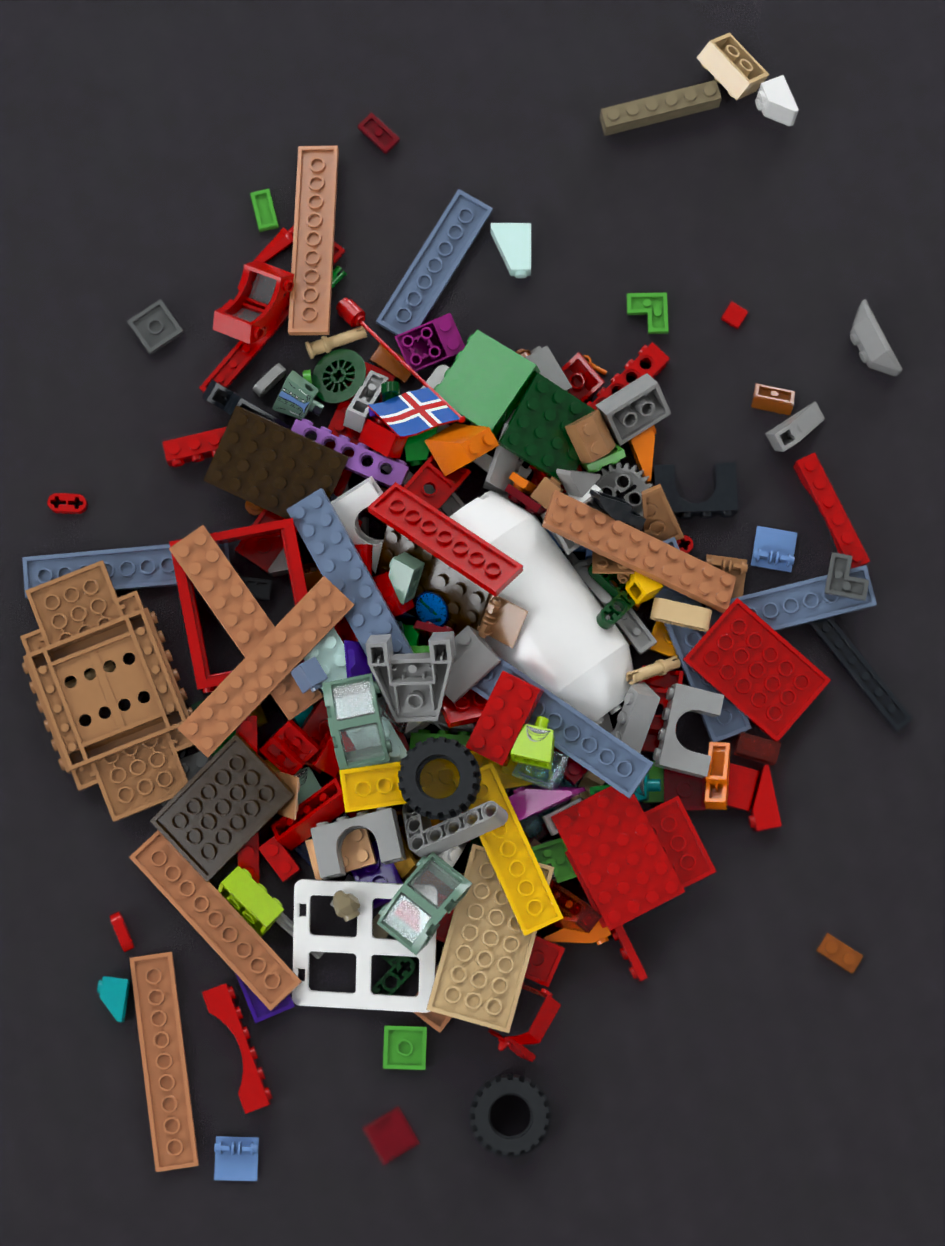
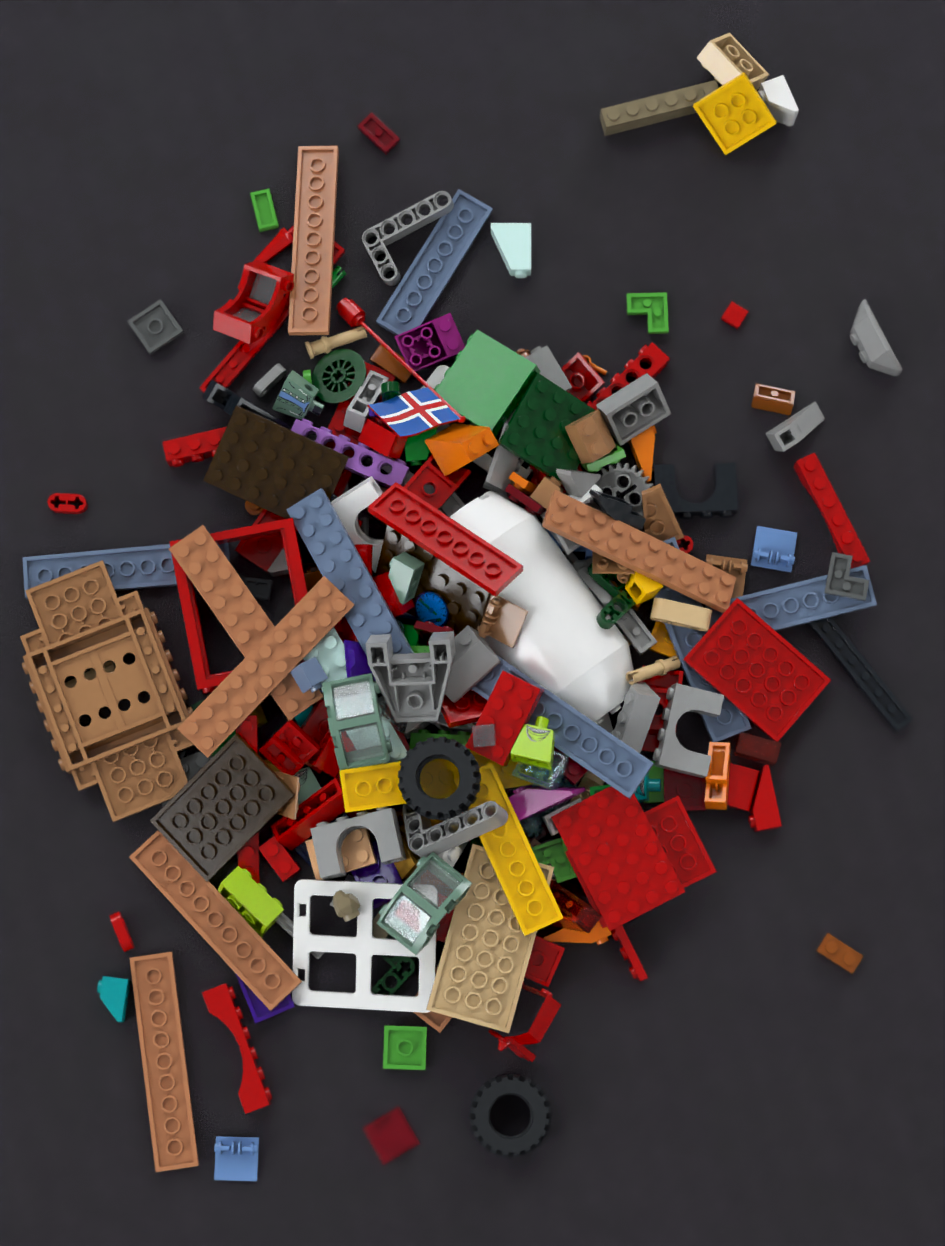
(402, 230): none -> light grey beam
(484, 735): none -> clear light blue tile
(734, 113): none -> yellow plate

